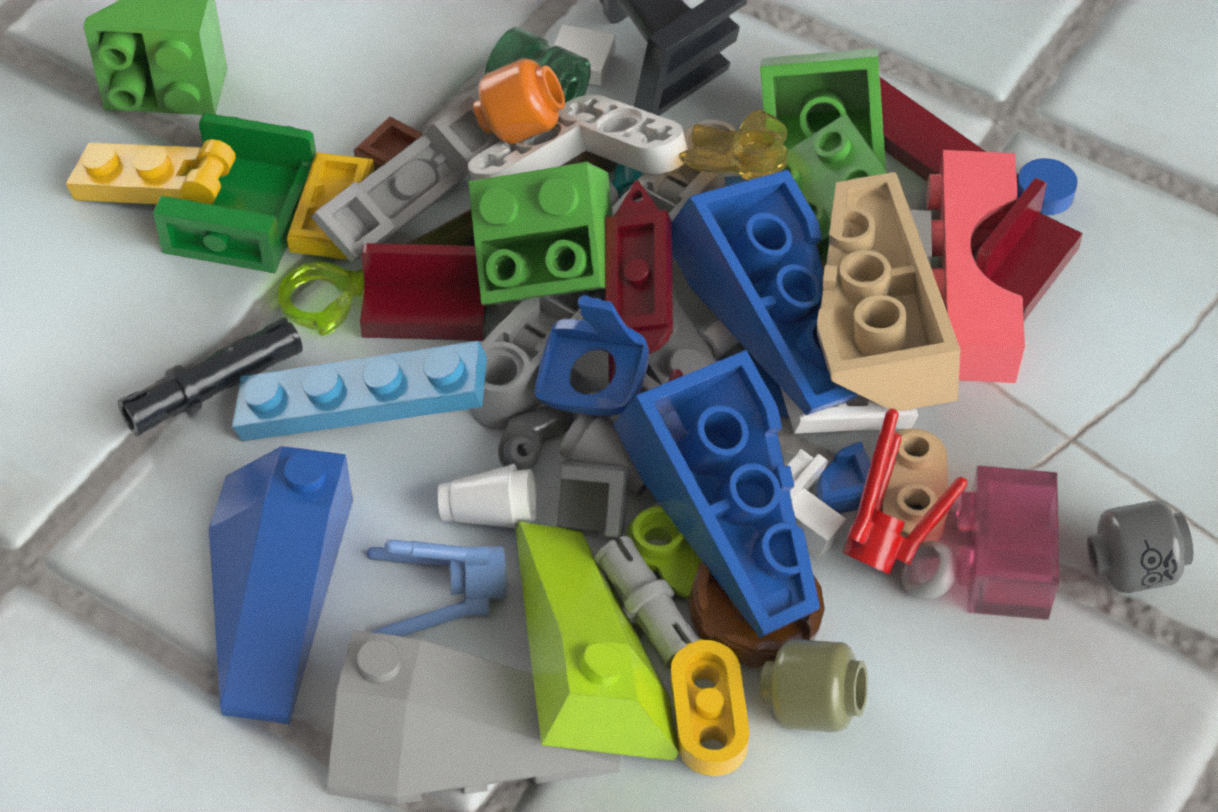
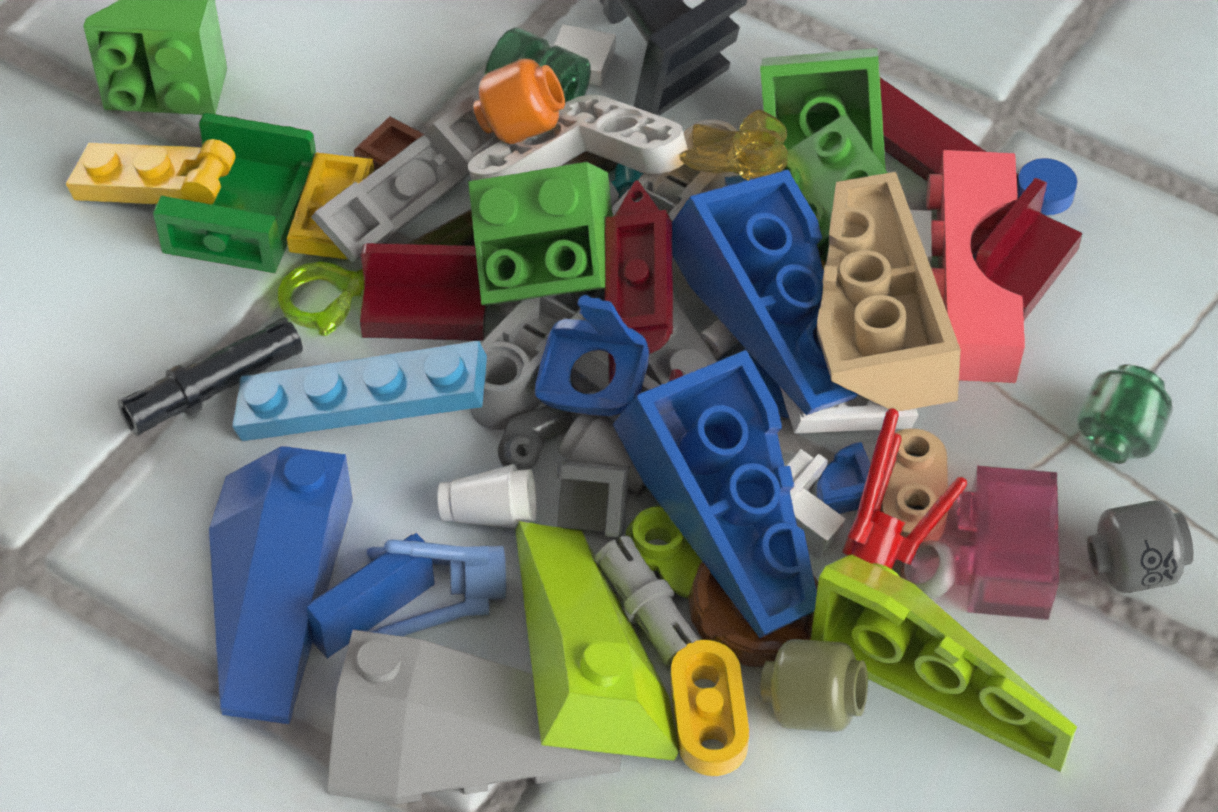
(368, 598): none -> blue tile
(934, 660): none -> lime wedge
(1125, 413): none -> clear green head

